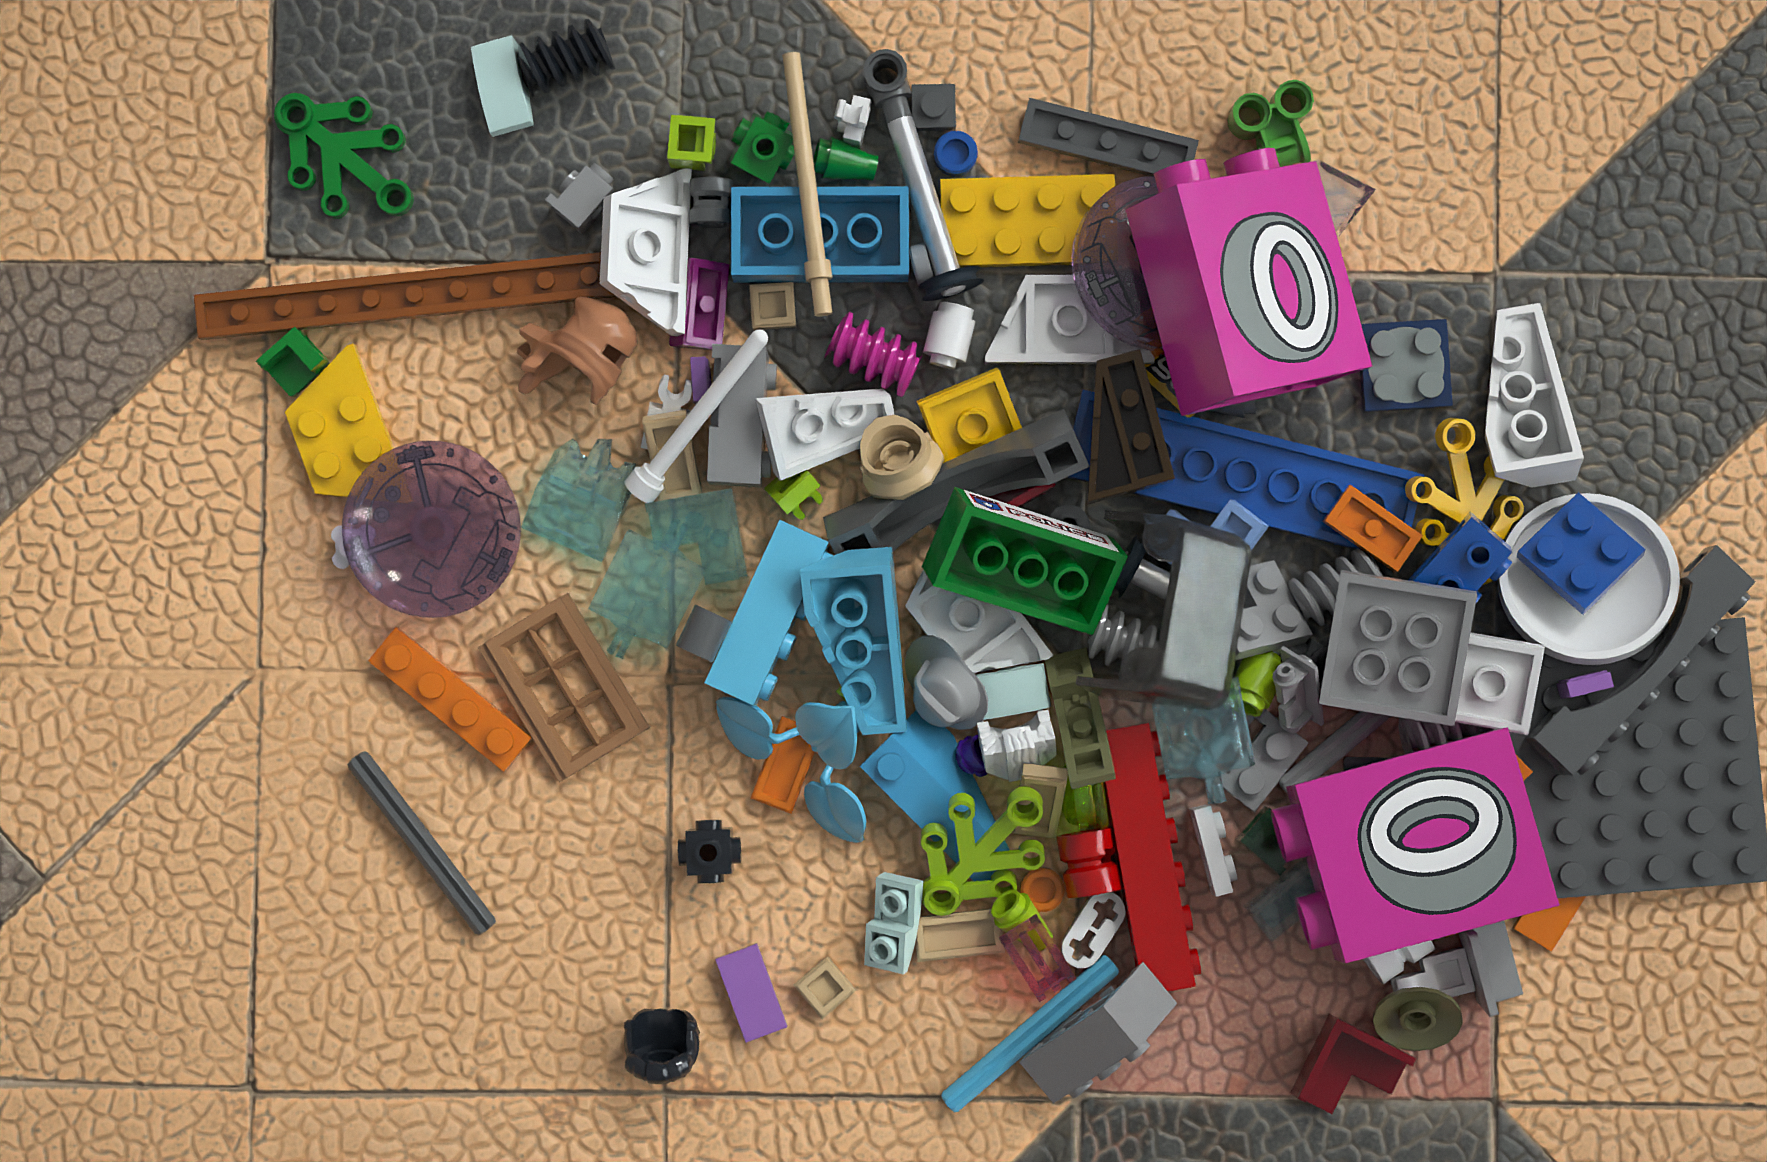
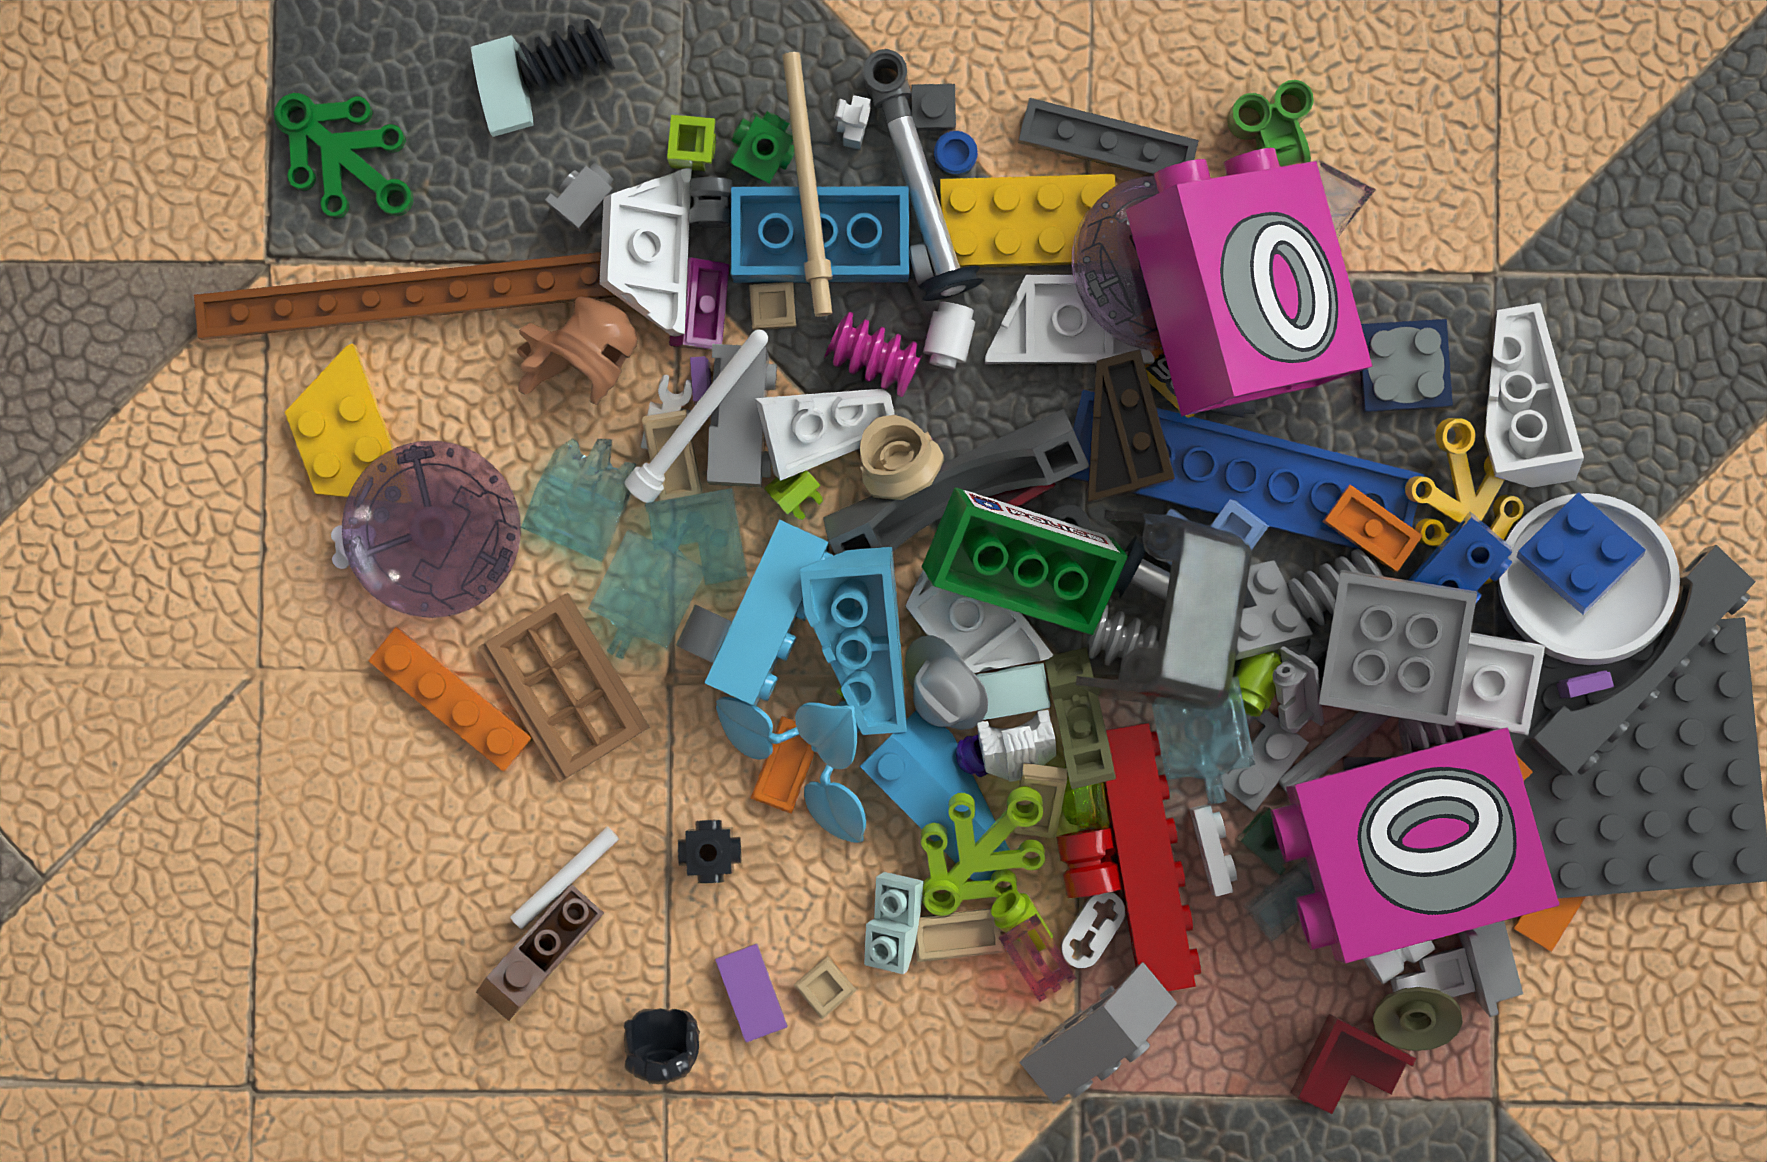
(293, 361): green panel -> none
(421, 843): dark grey axle -> none
(539, 952): none -> reddish brown slope
(564, 878): none -> white bar
(843, 161): green cone -> none
(969, 414): yellow plate -> none
(1029, 1033): medium azure axle -> none
(1043, 888): orange tile -> none

